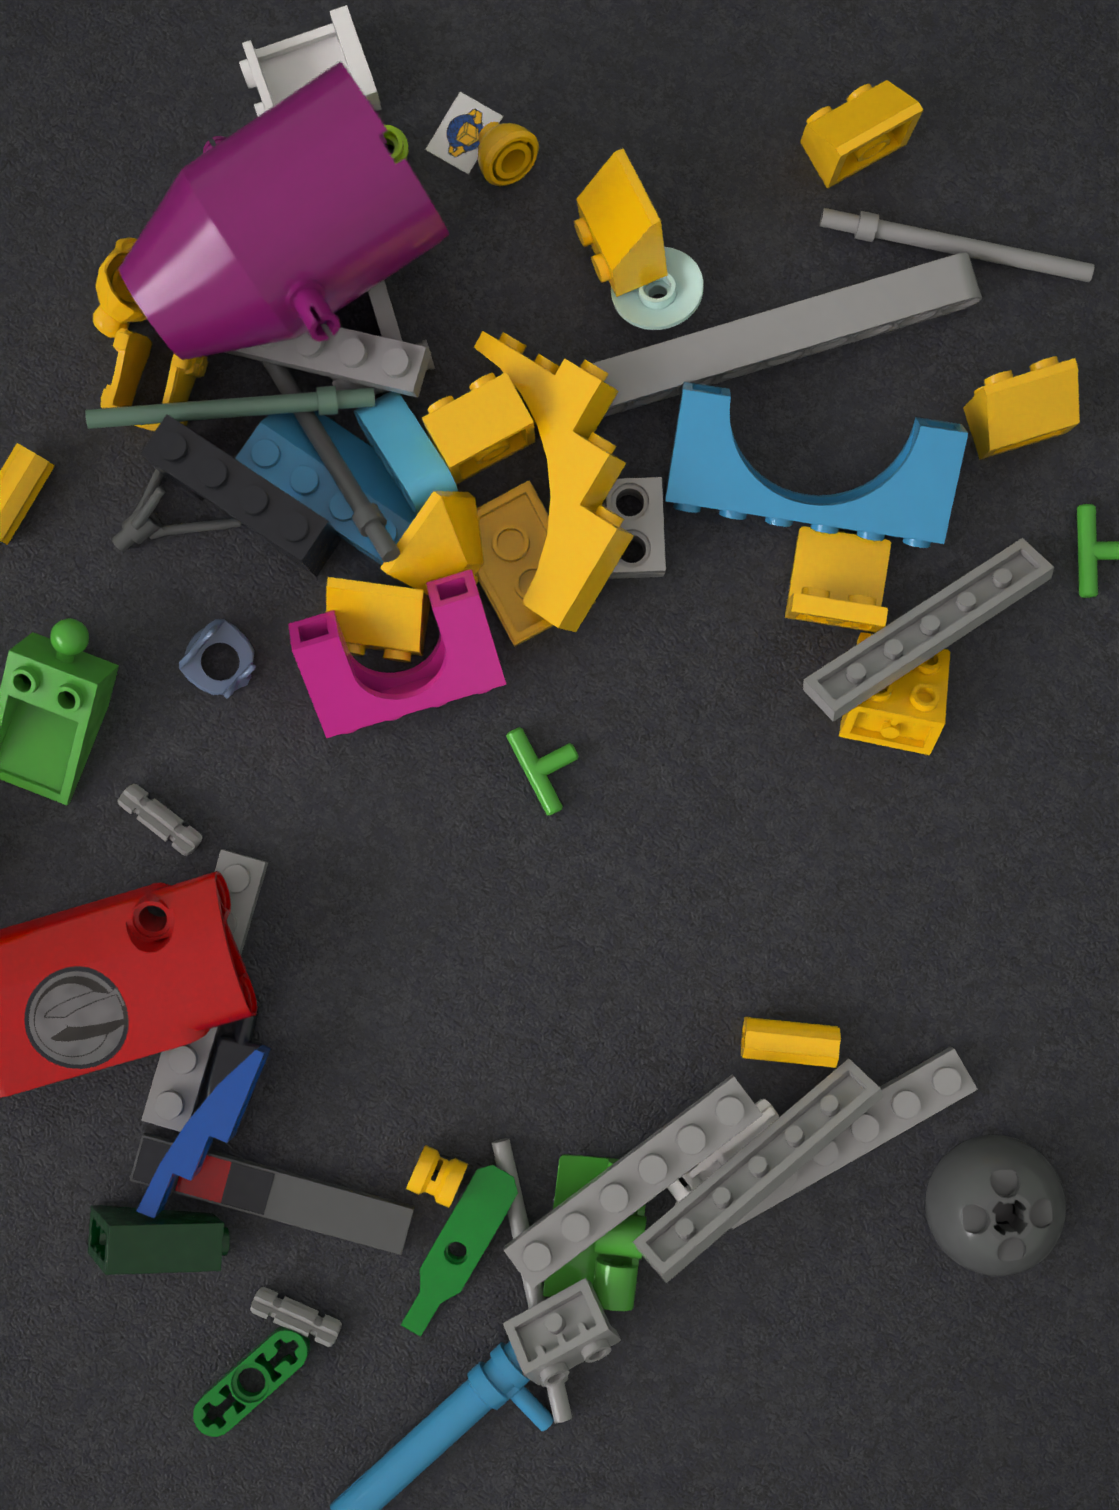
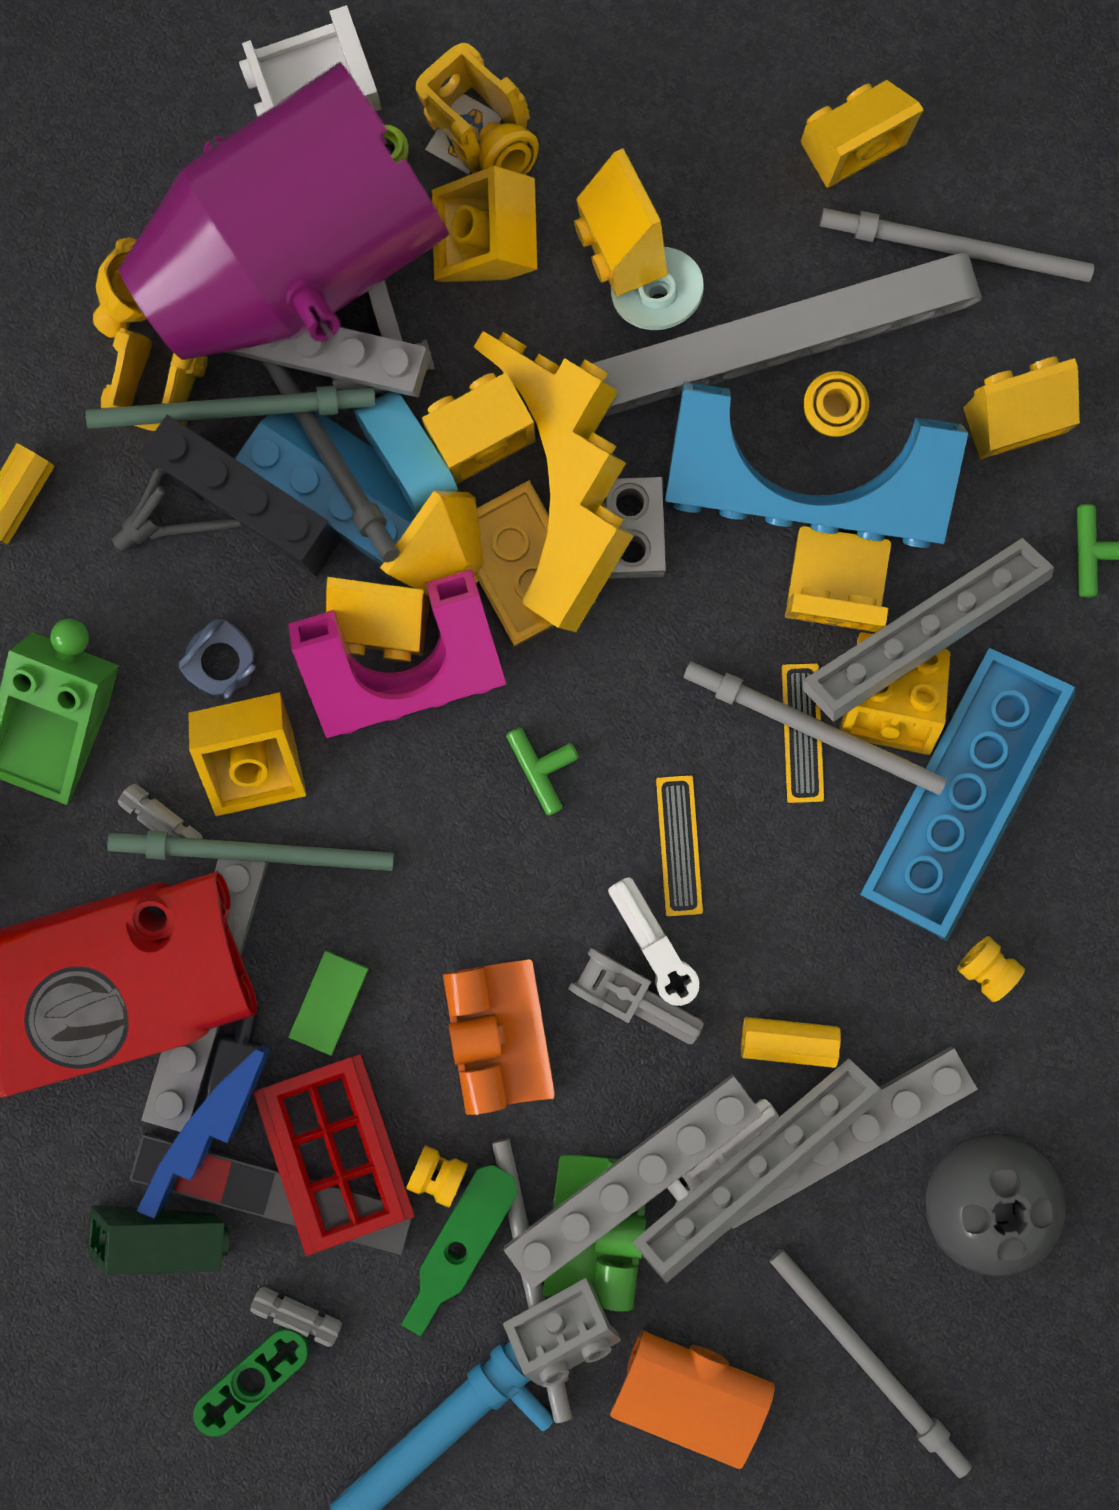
(158, 845): none -> sand green bar
(246, 754): none -> yellow slope
(292, 1167): none -> red piece
(329, 1002): none -> bright green tile
(467, 71): none -> yellow piece
(488, 226): none -> yellow slope
(498, 1036): none -> orange panel
(626, 993): none -> light grey connector
(653, 942): none -> white connector
(679, 845): none -> sticker
(693, 1399): none -> orange panel
(730, 689): none -> light grey bar
(802, 751): none -> sticker
(836, 404): none -> yellow brick
(929, 1431): none -> light grey bar
(988, 765): none -> dark azure arch
(991, 969): none -> yellow wheel

